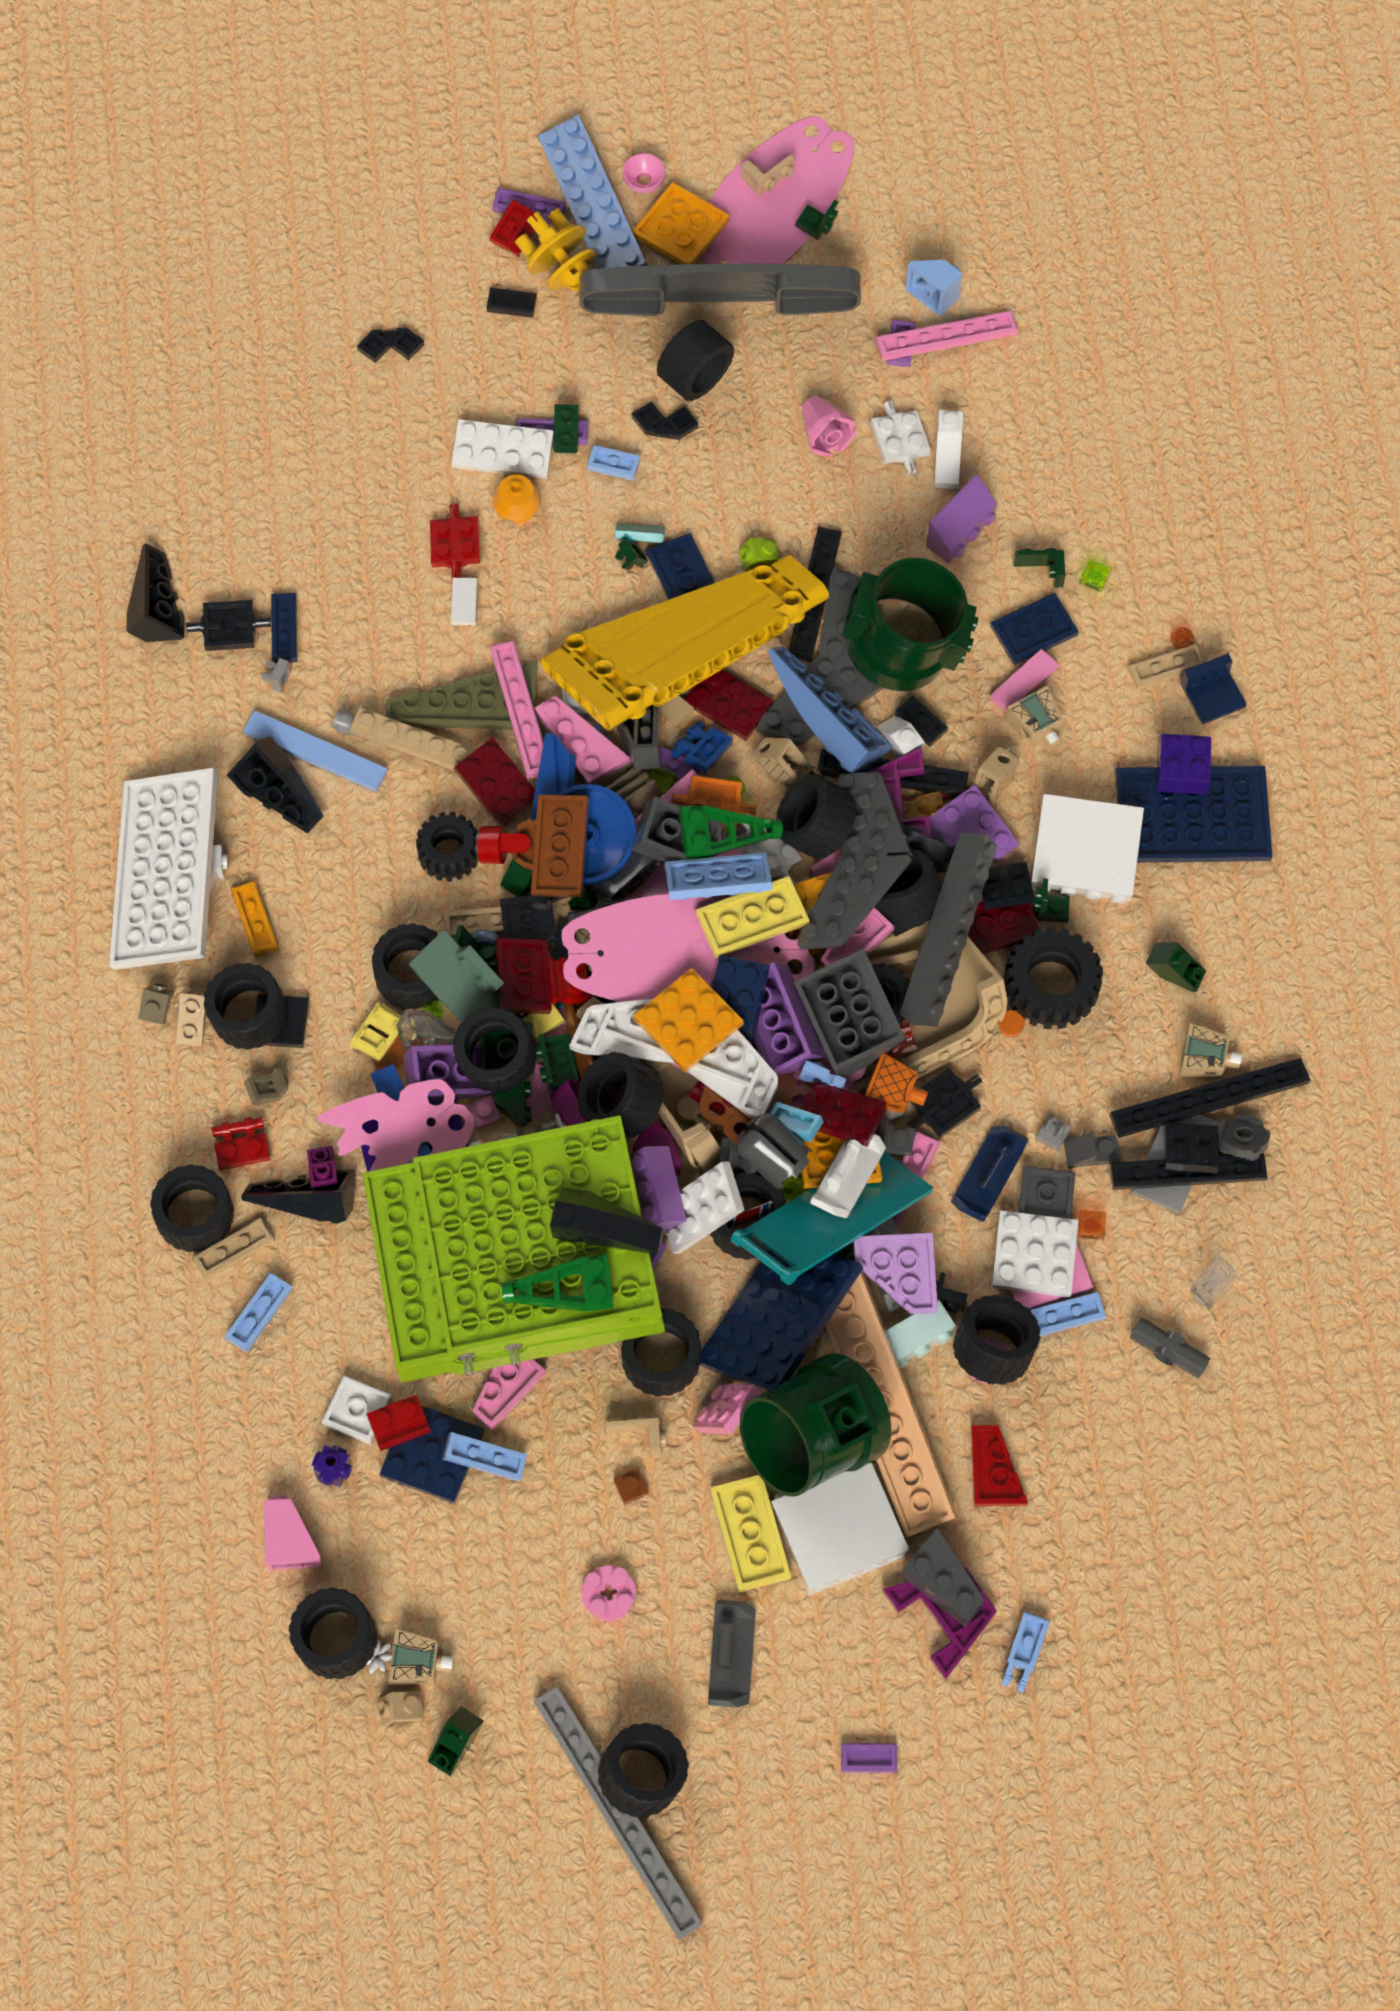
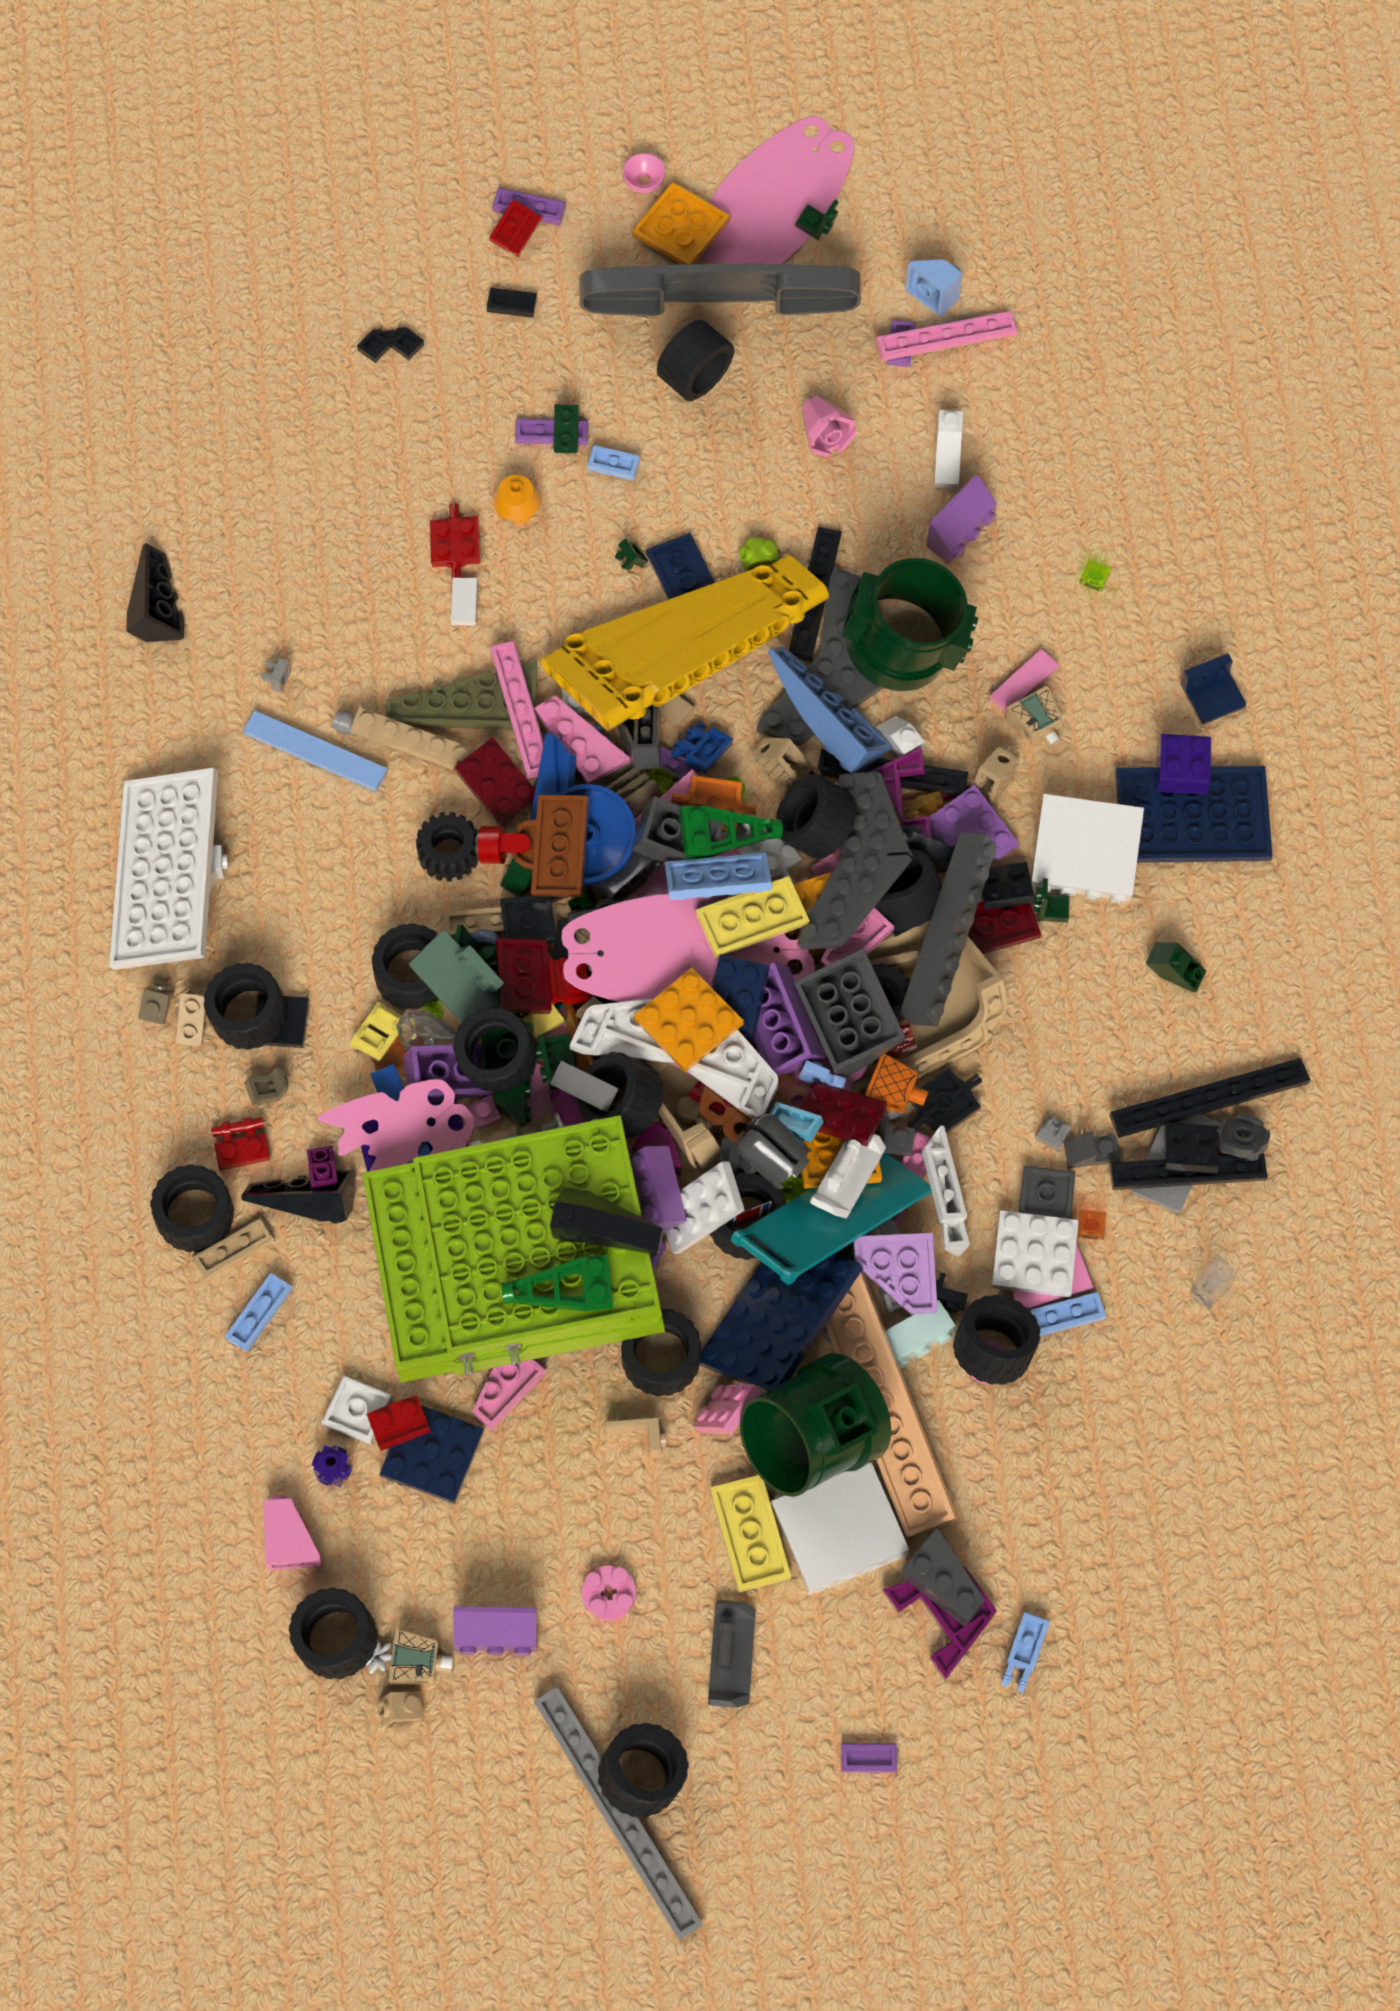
(228, 625): black plate -> none
(254, 919): light orange tile -> none
(273, 780): black wedge -> none
(284, 627): dark blue tile -> none
(455, 1740): dark green slope -> none
(484, 1456): light blue plate -> none
(495, 1630): none -> medium lavender slope
(502, 449): white plate -> none
(555, 248): yellow piece -> none
(584, 1086): none -> light grey tile
(591, 195): medium blue plate -> none
(630, 1486): dark orange plate -> none
(640, 532): teal tile -> none
(672, 427): black tile -> none
(730, 703): dark red plate -> none
(761, 182): tan bracket -> none
(900, 437): white plate -> none
(923, 720): black plate -> none
(946, 1192): none -> white wedge
(989, 1172): dark blue piece -> none
(992, 1470): red wing -> none
(1012, 1024): orange tile -> none
(1034, 628): dark blue tile -> none
(1049, 557): dark green bracket -> none
(1058, 948): black tyre -> none
(1165, 666): tan tile -> none
(1170, 1348): dark grey piece -> none
(1182, 633): clear orange plate -> none
(1206, 1054): torso -> none

